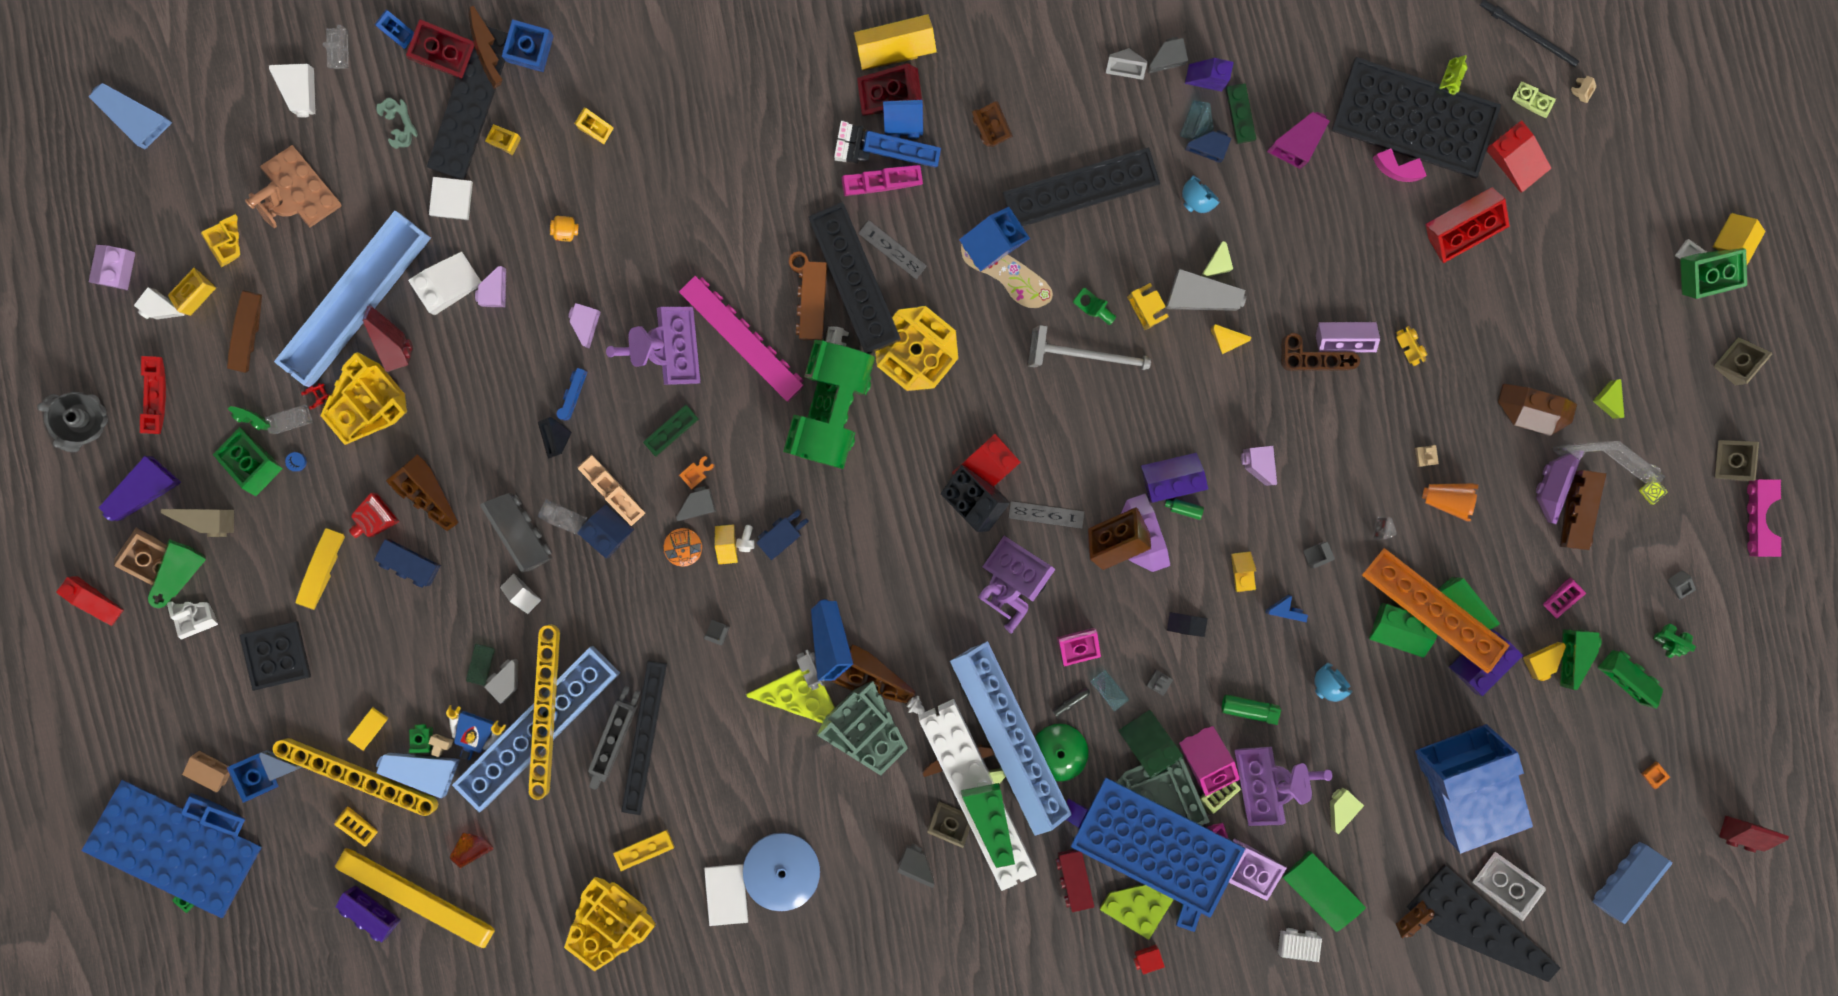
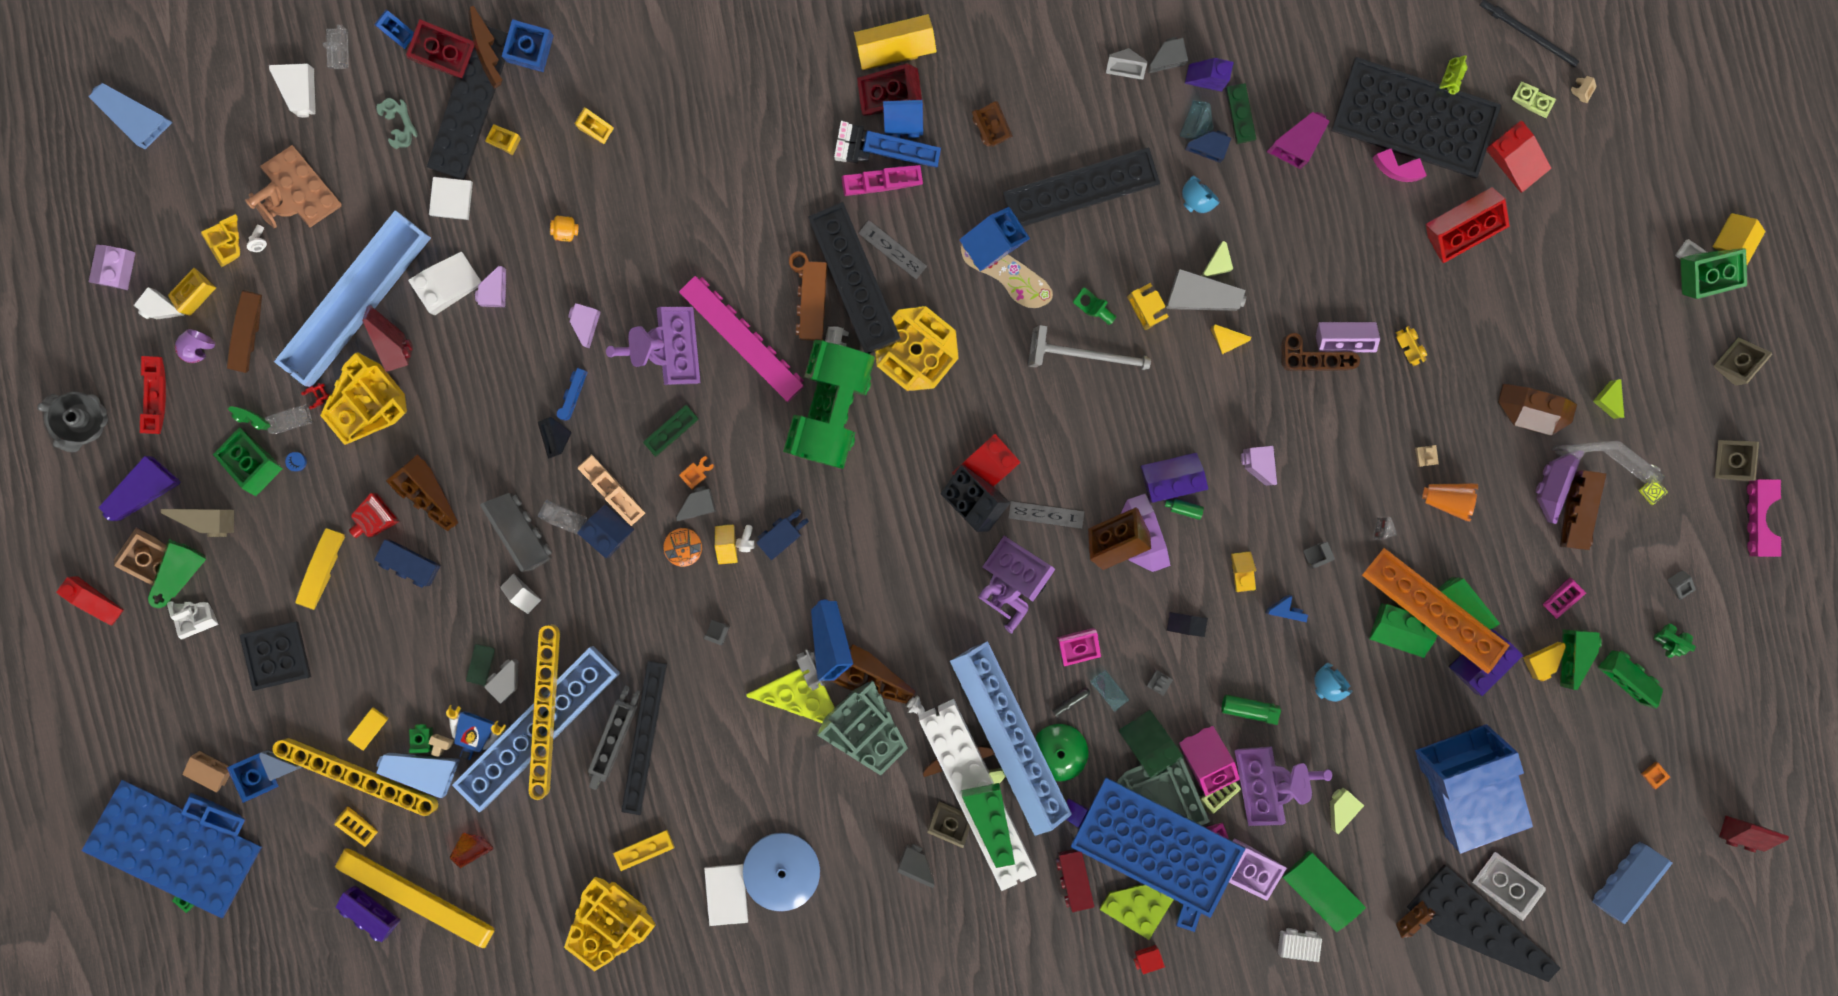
(190, 342): none -> medium lavender helmet
(255, 243): none -> white plate

